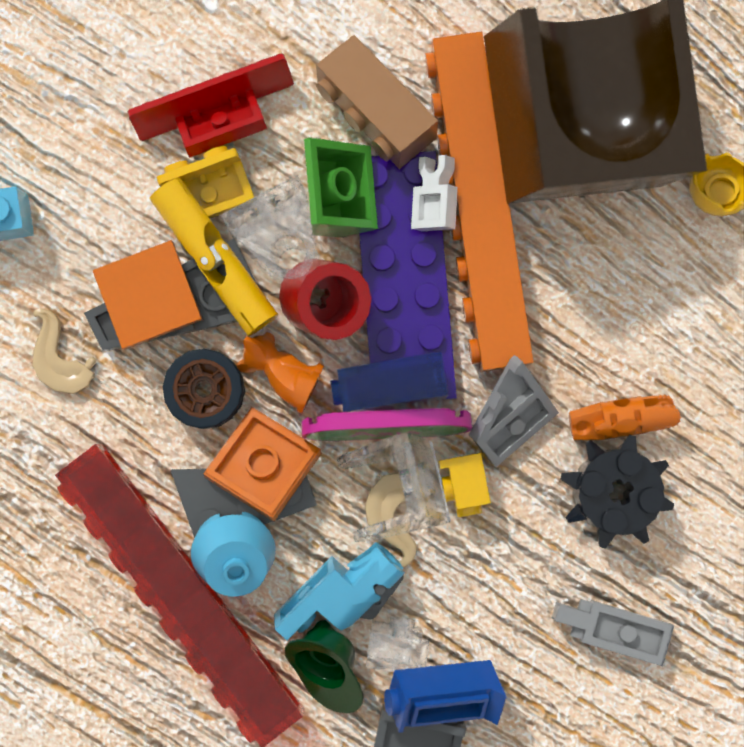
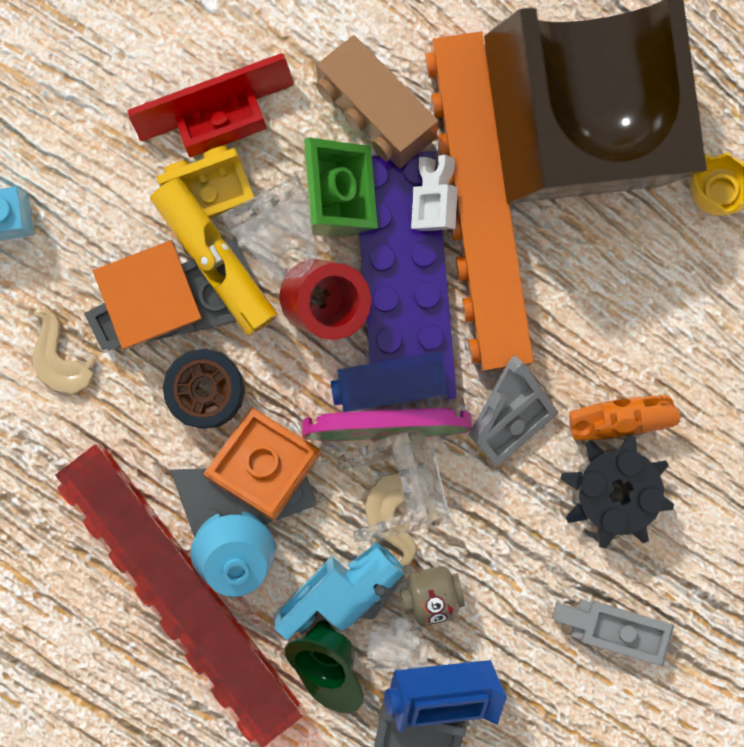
(287, 375): orange animal -> none
(433, 596): none -> dark tan head
(465, 483): yellow brick -> none

